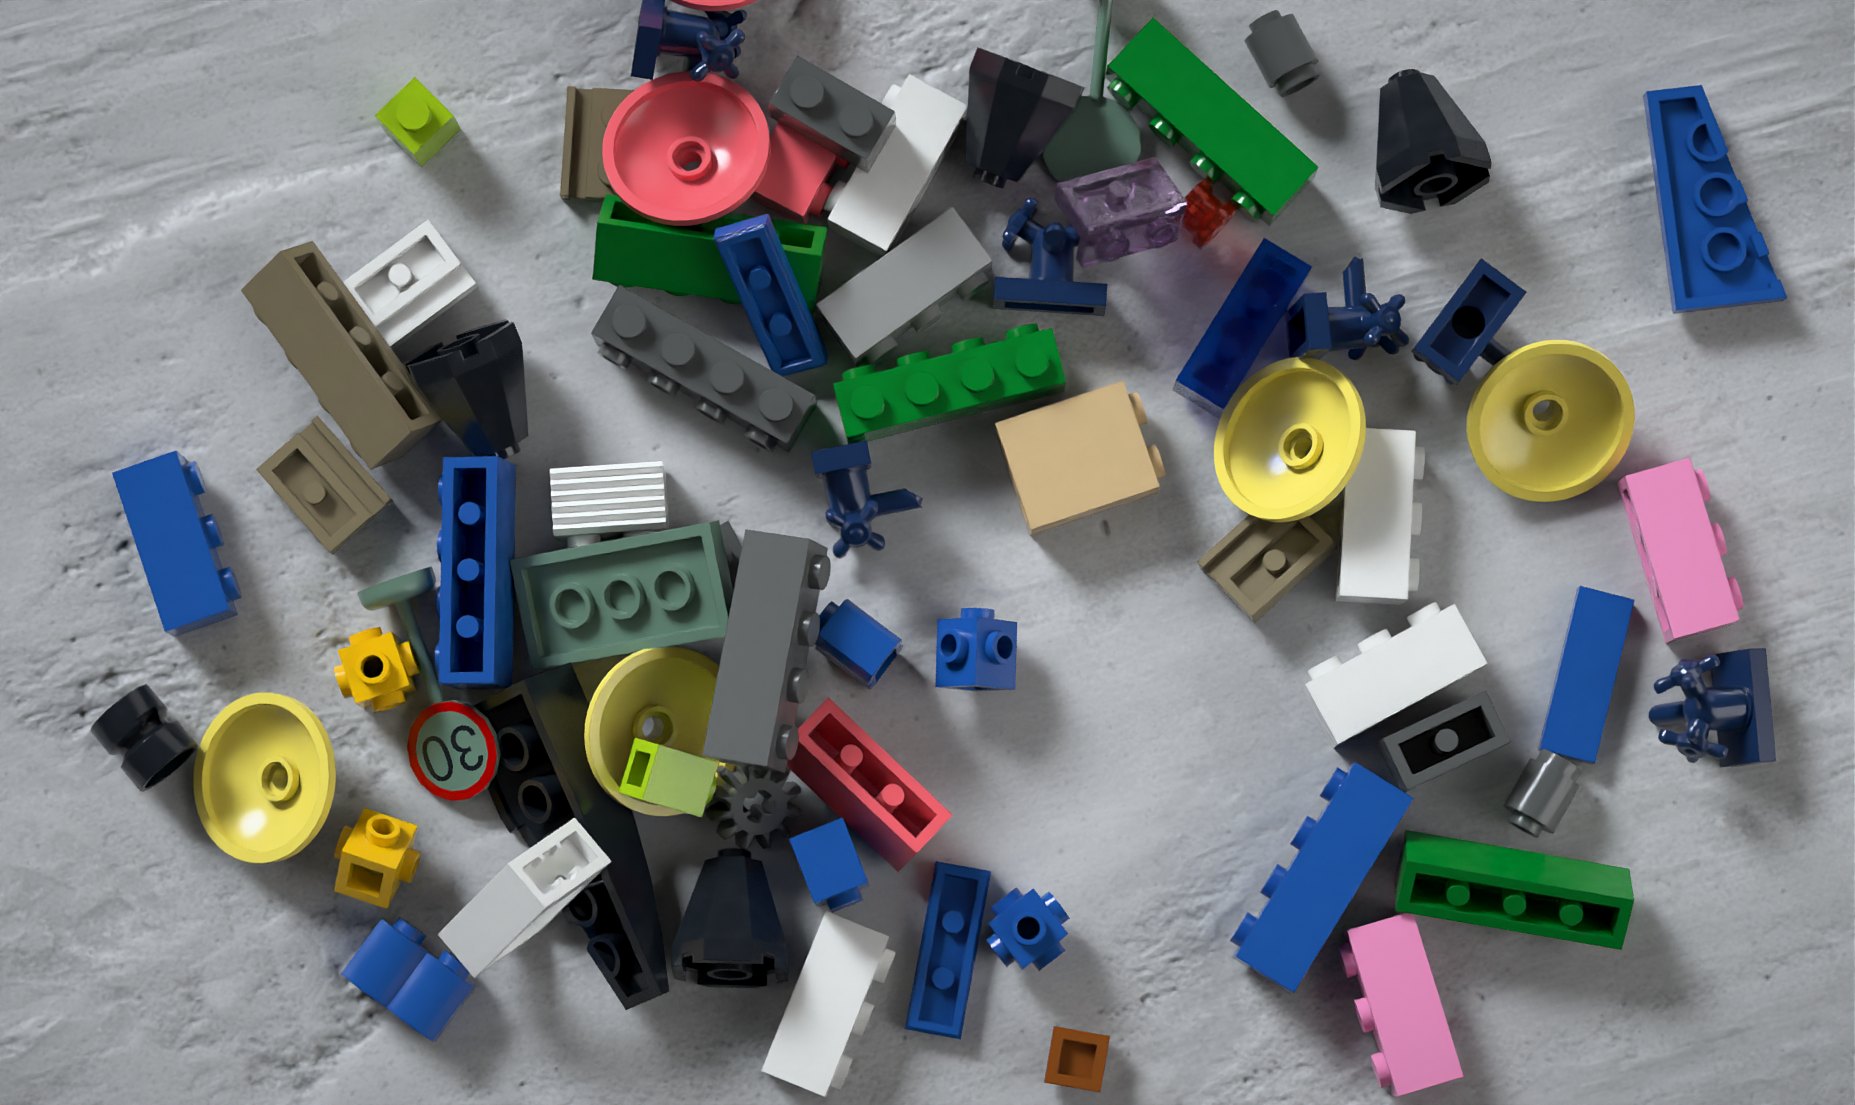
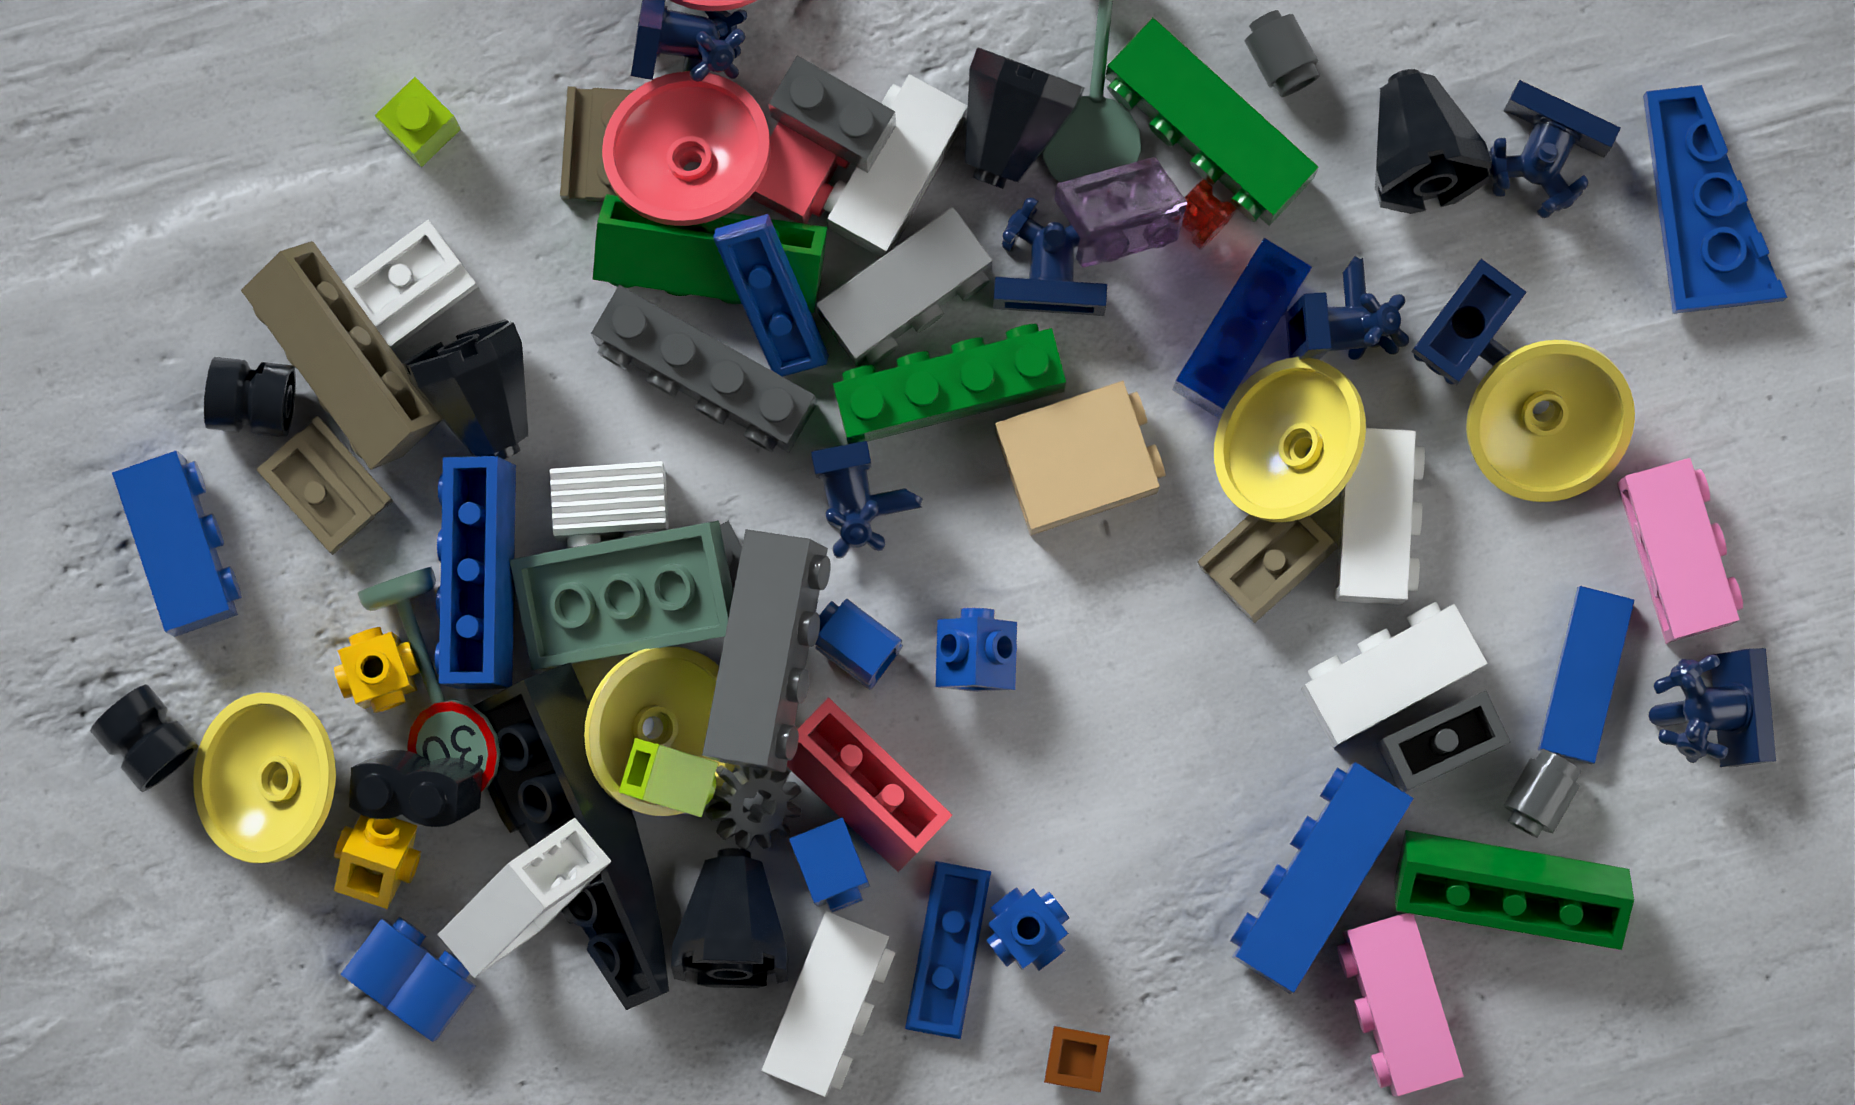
(249, 397): none -> black wheel
(413, 787): none -> black brick
(1554, 133): none -> dark blue piece

